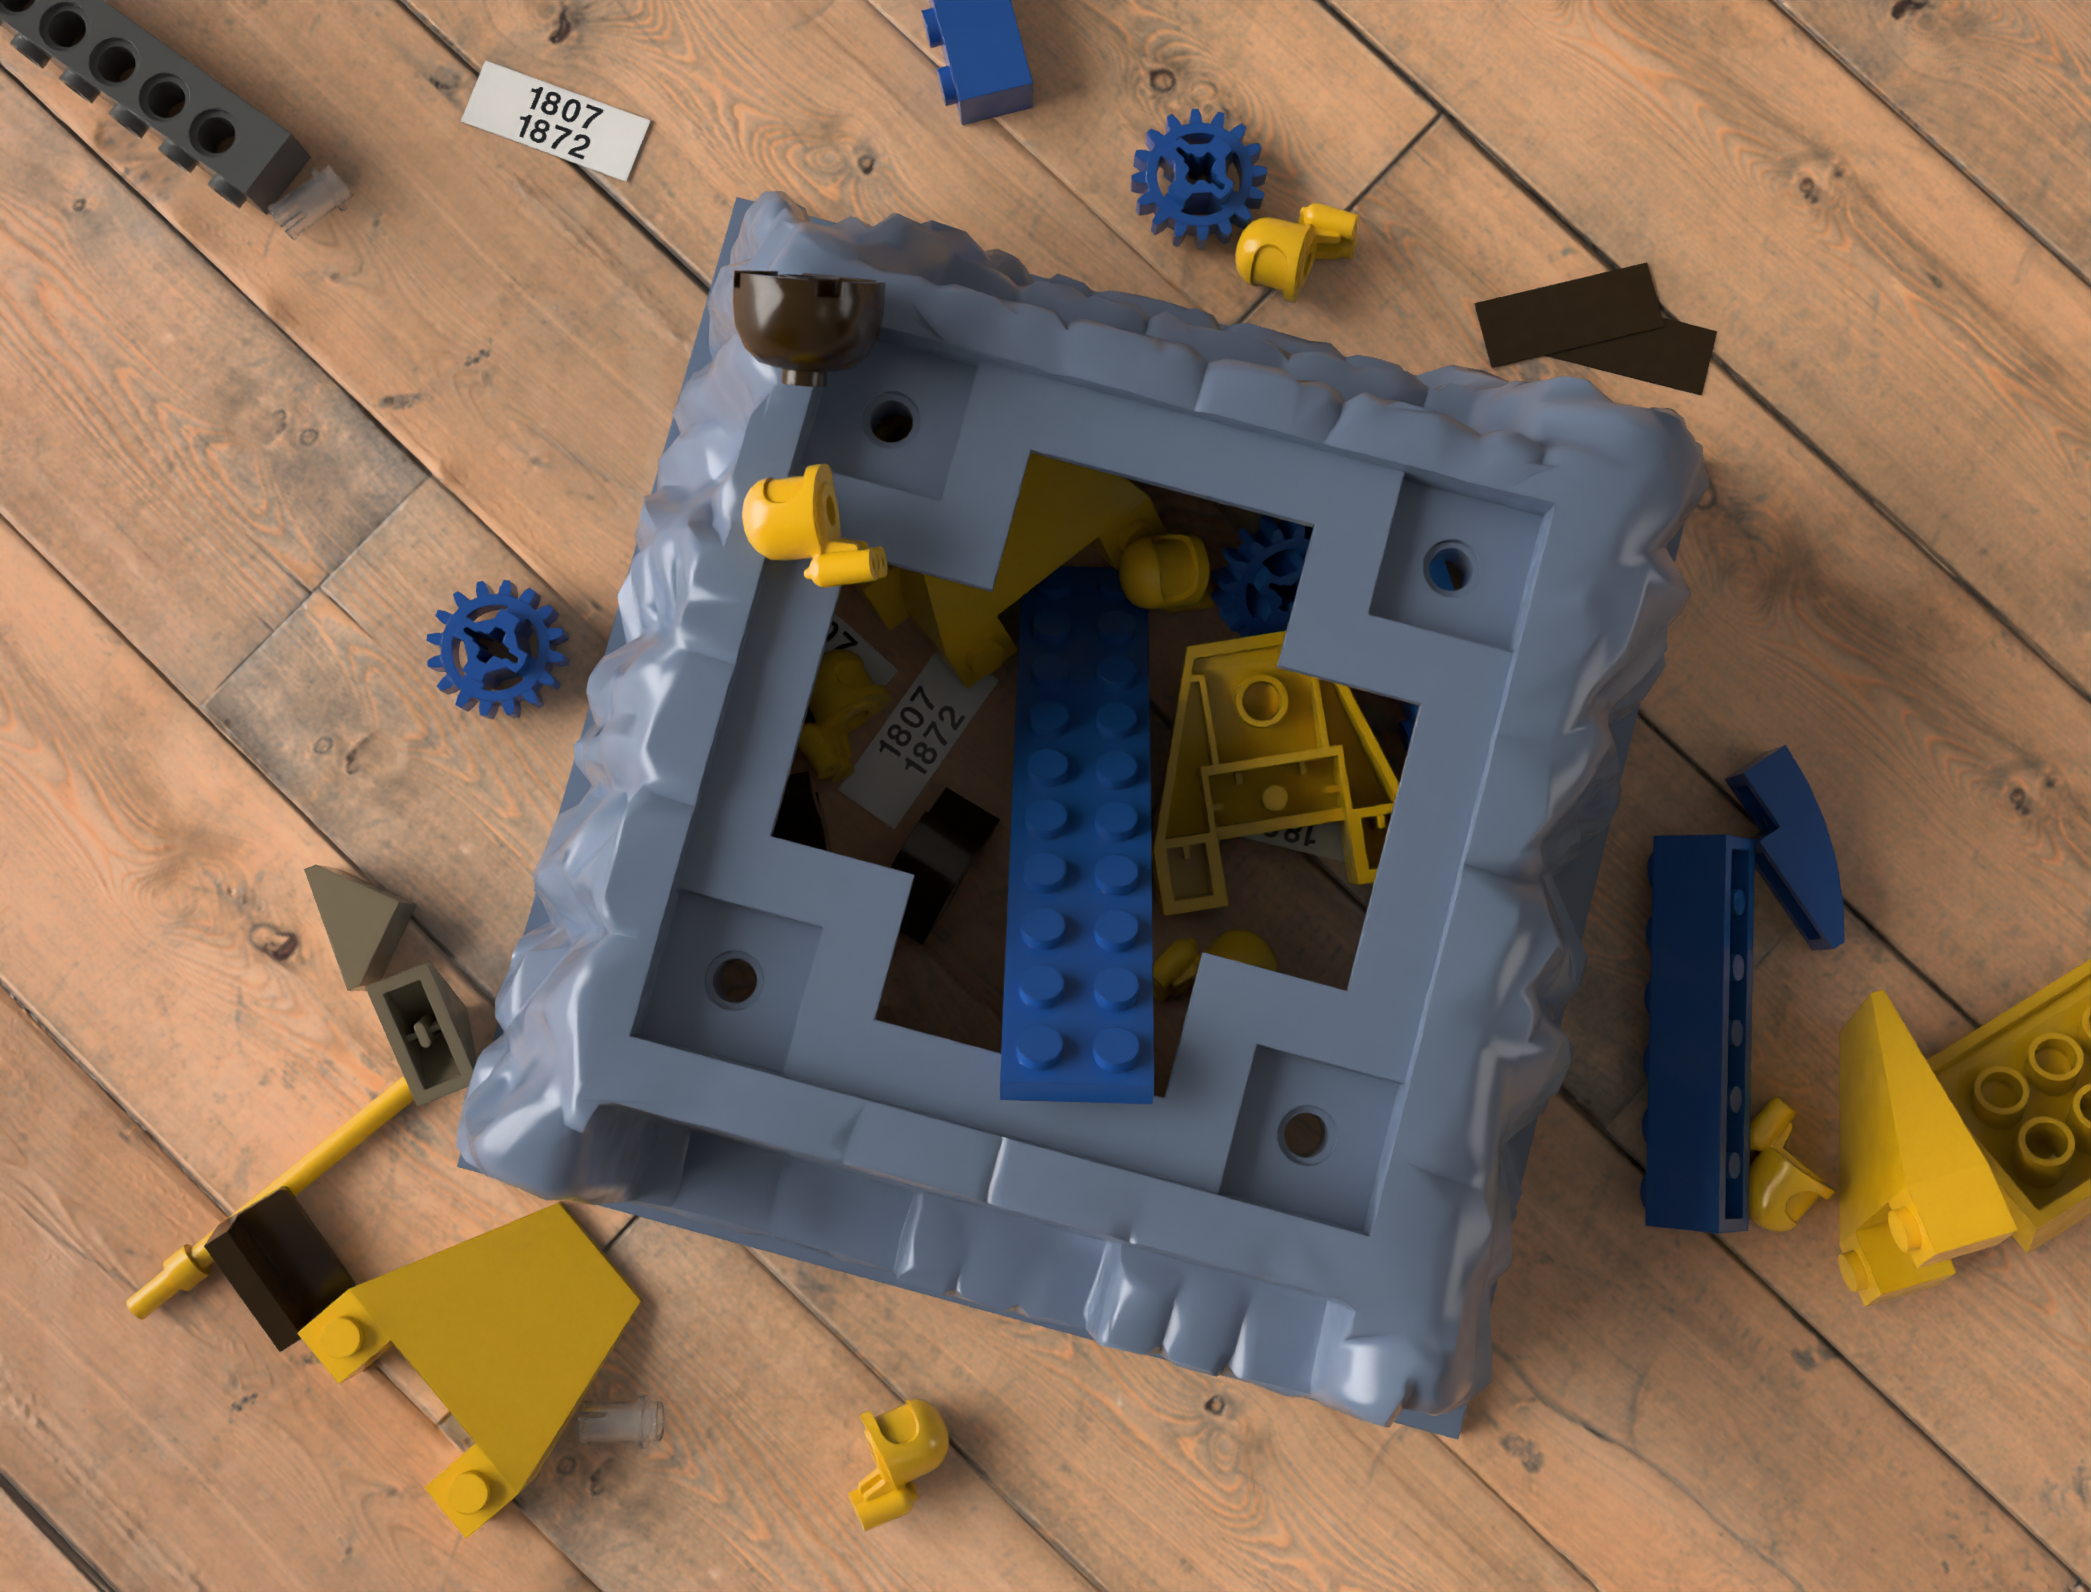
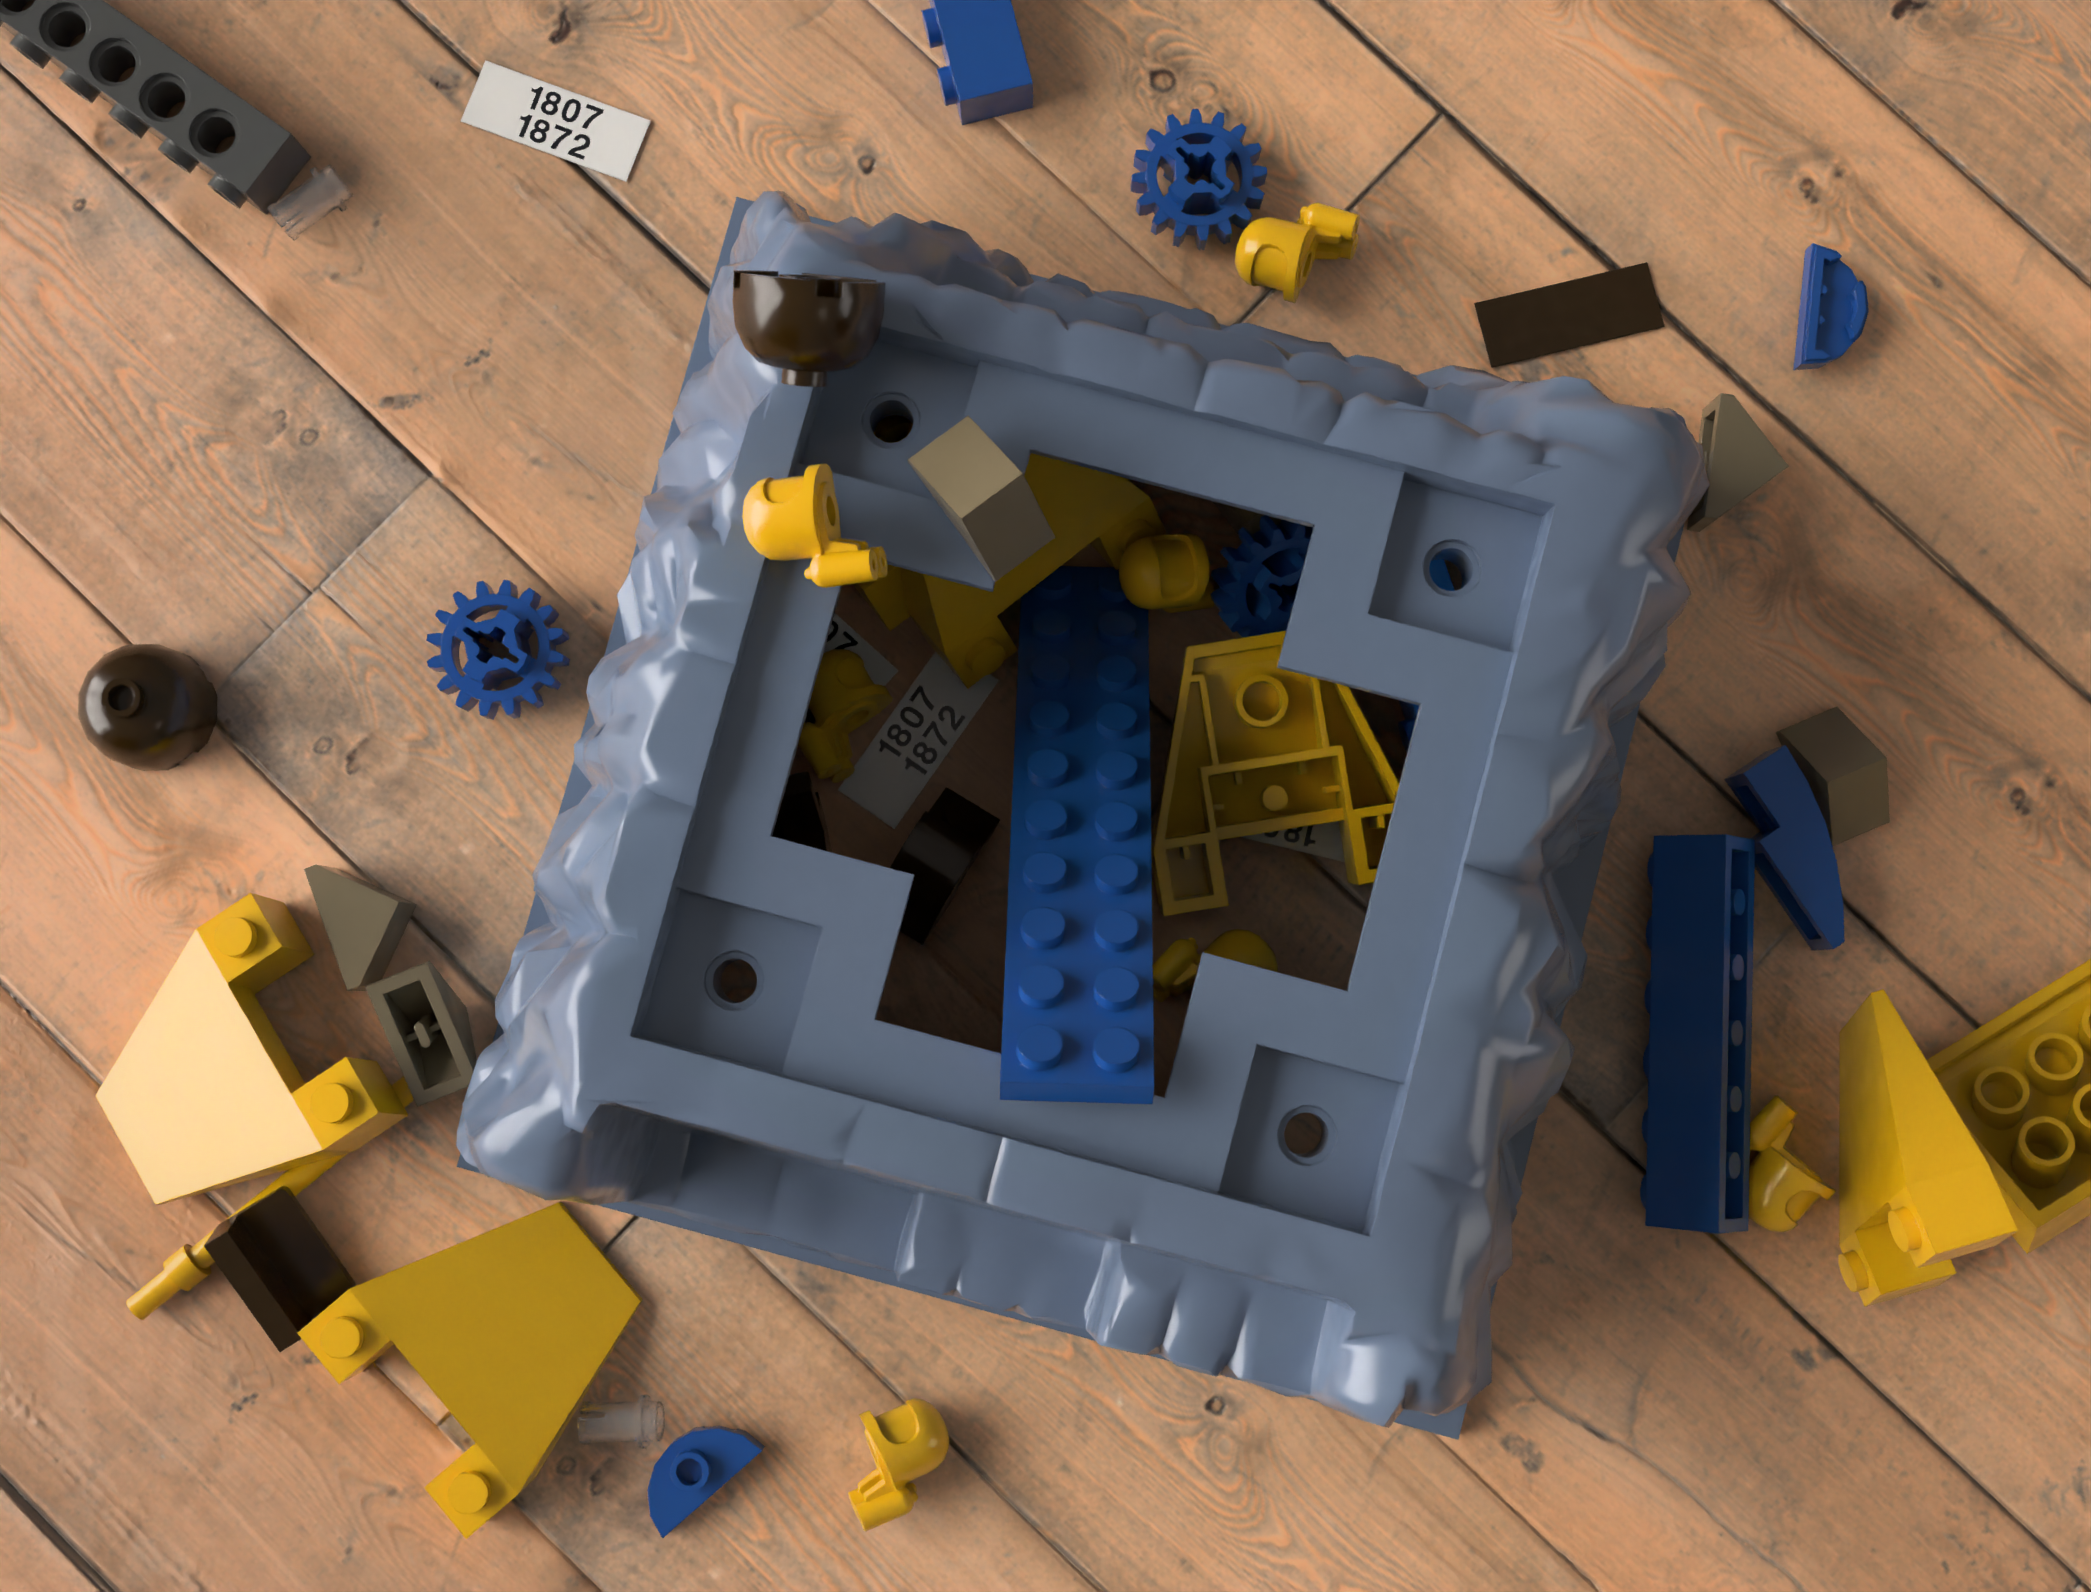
(147, 706): none -> dark brown cylinder
(207, 1083): none -> yellow wedge
(694, 1470): none -> blue plate
(983, 497): none -> dark tan slope
(1664, 356): dark brown sticker -> none
(1735, 459): none -> dark tan slope
(1830, 309): none -> blue plate
(1842, 771): none -> dark tan slope

